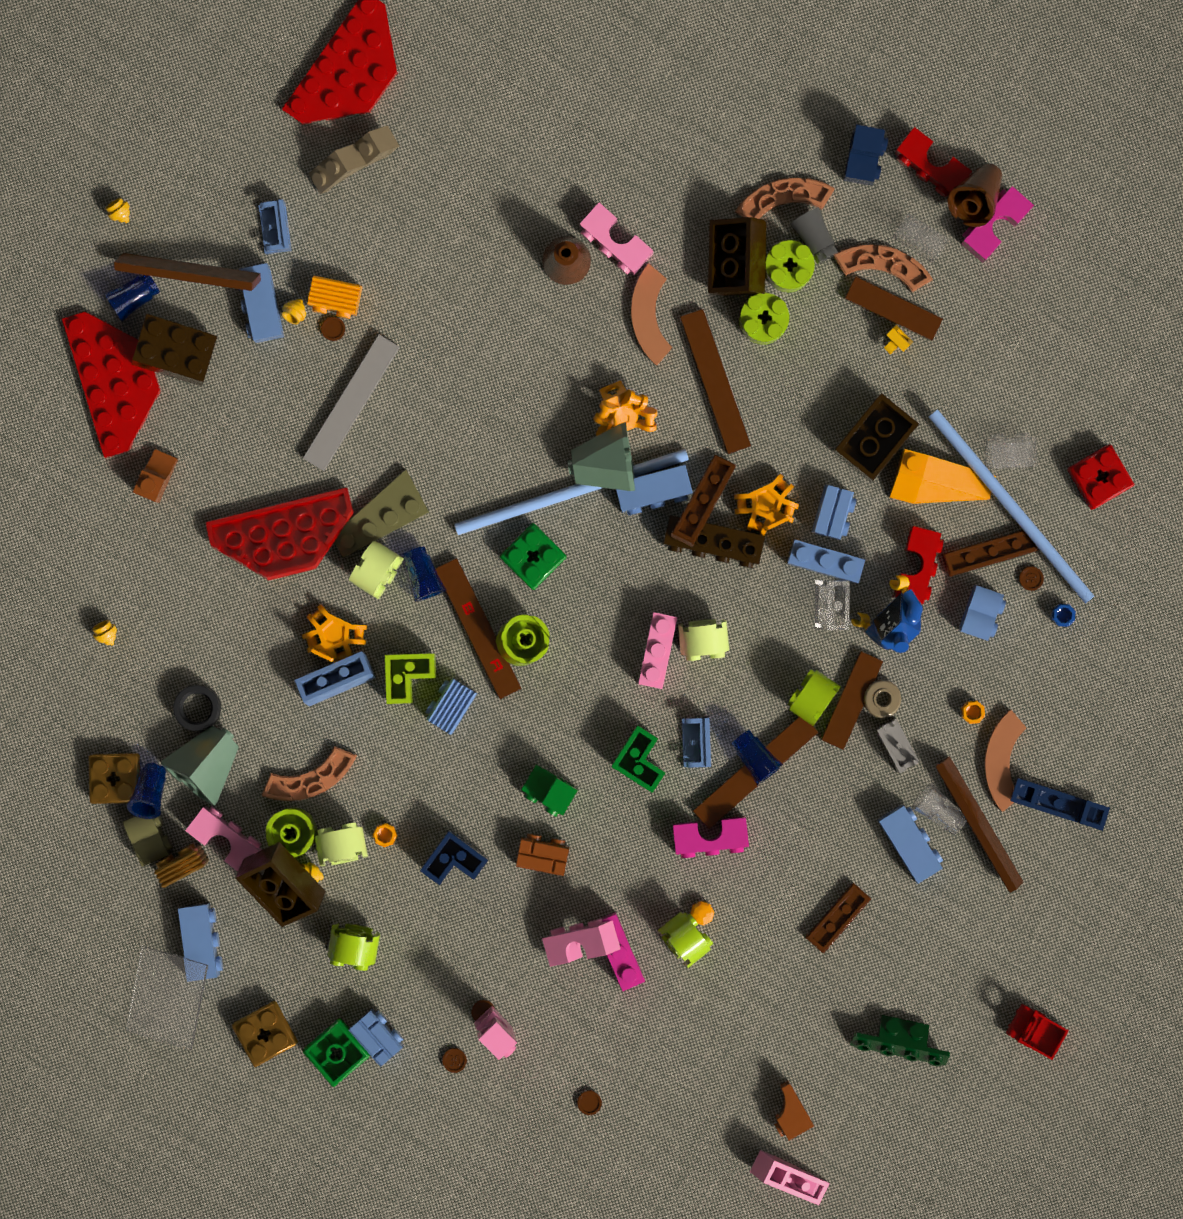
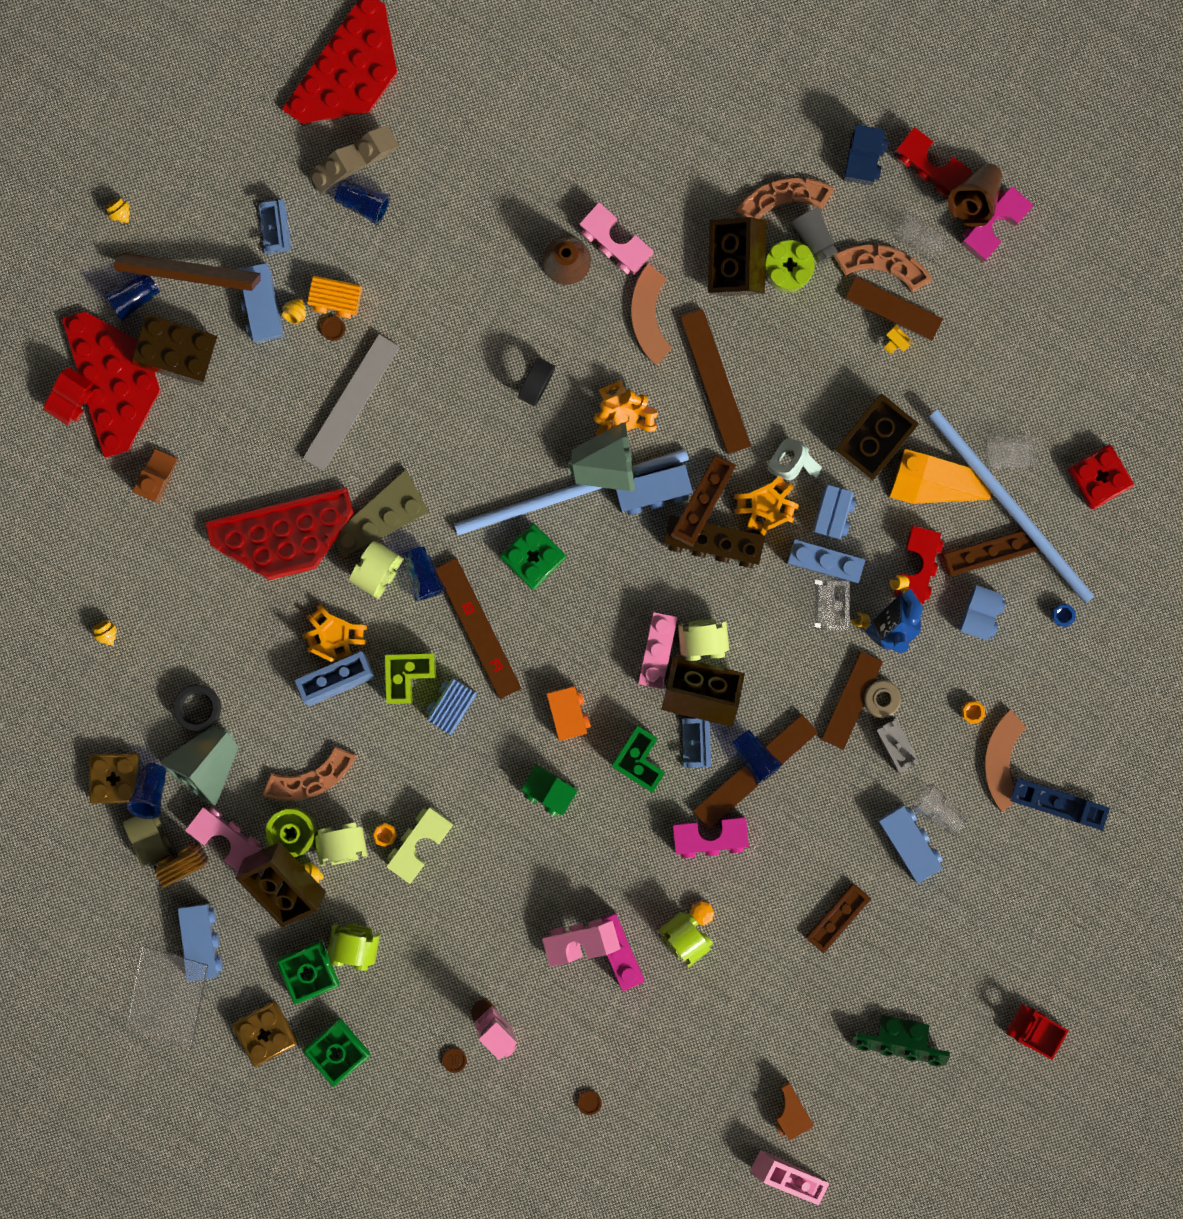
(68, 396): none -> red brick
(300, 986): none -> green brick
(363, 201): none -> clear blue plant
(377, 1036): medium blue brick -> none
(405, 860): none -> yellowish green arch
(454, 852): dark blue brick -> none
(509, 640): lime brick -> none
(536, 381): none -> black tyre
(543, 855): dark orange brick -> none
(568, 713): none -> orange brick
(703, 691): none -> dark brown brick
(776, 311): lime brick -> none
(801, 459): none -> light aqua piece
(814, 697): lime brick -> none
(979, 824): reddish brown tile -> none
(1031, 578): reddish brown piece -> none

